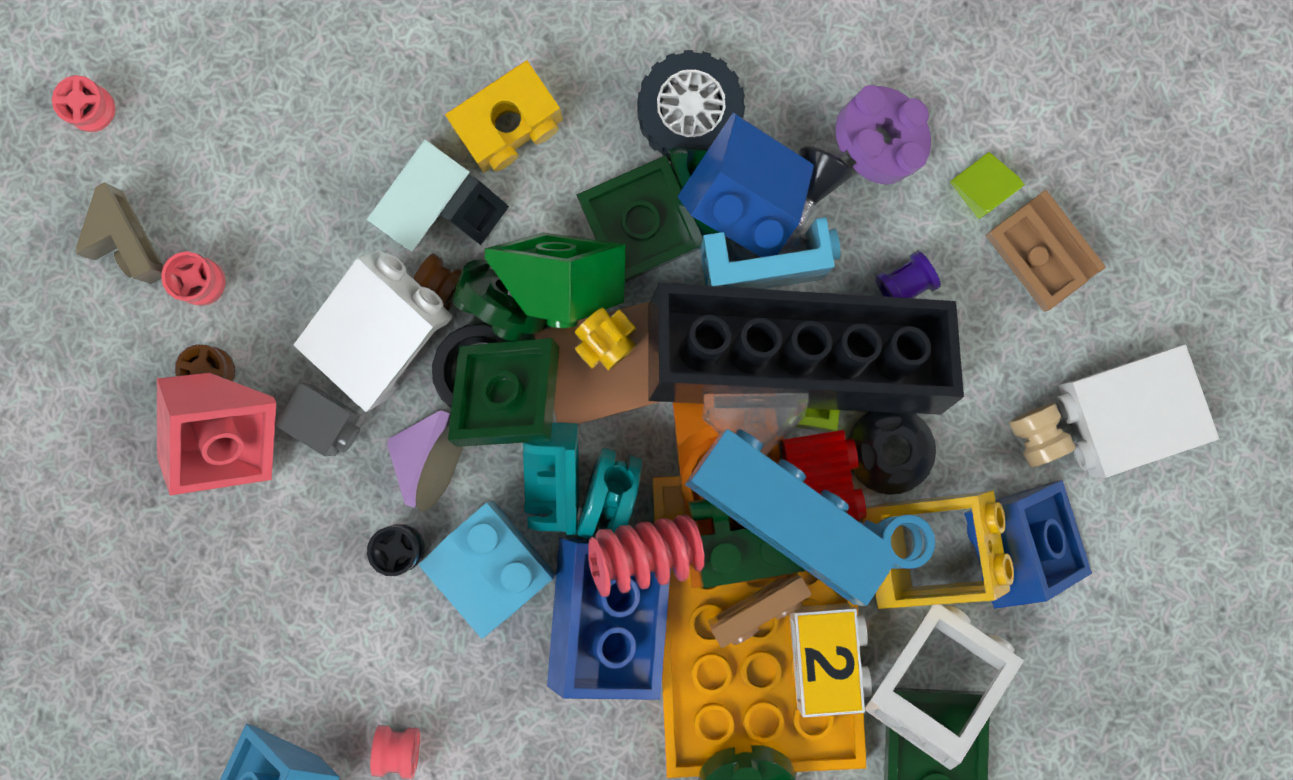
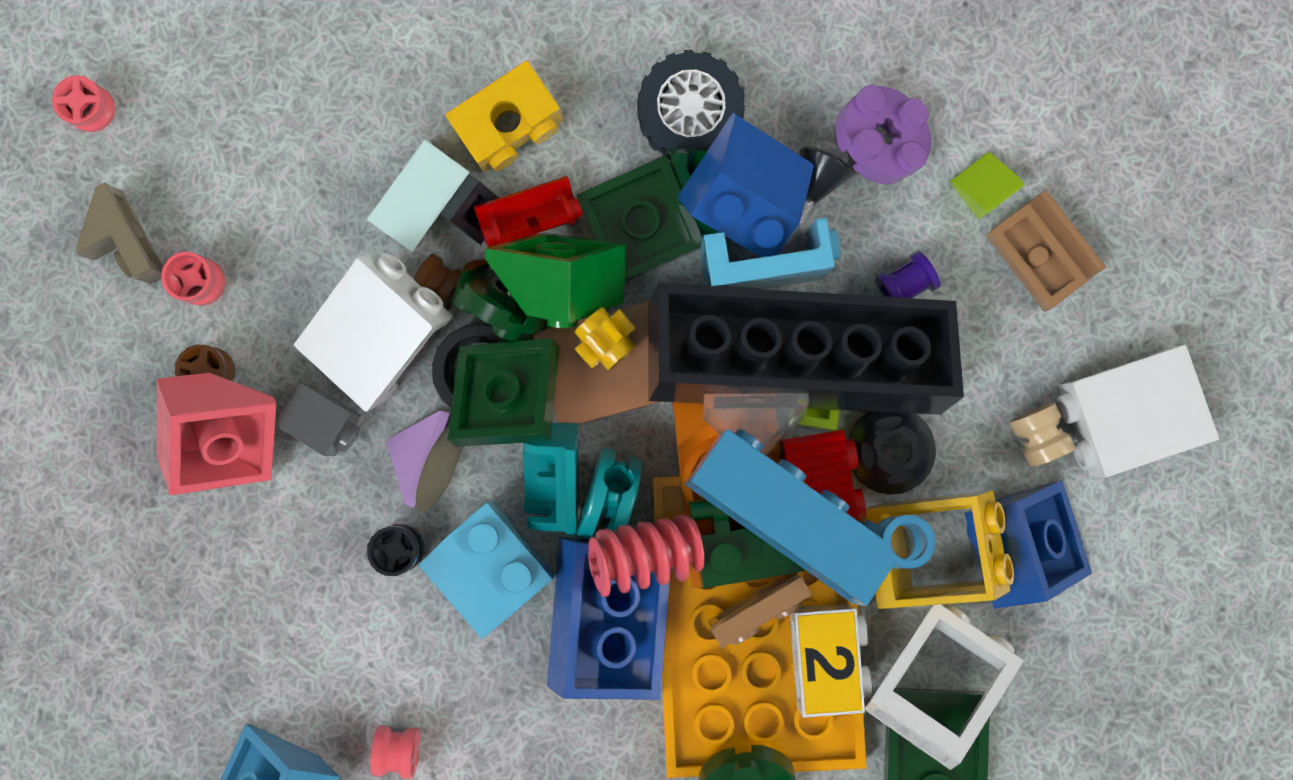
(528, 212): none -> red hinge

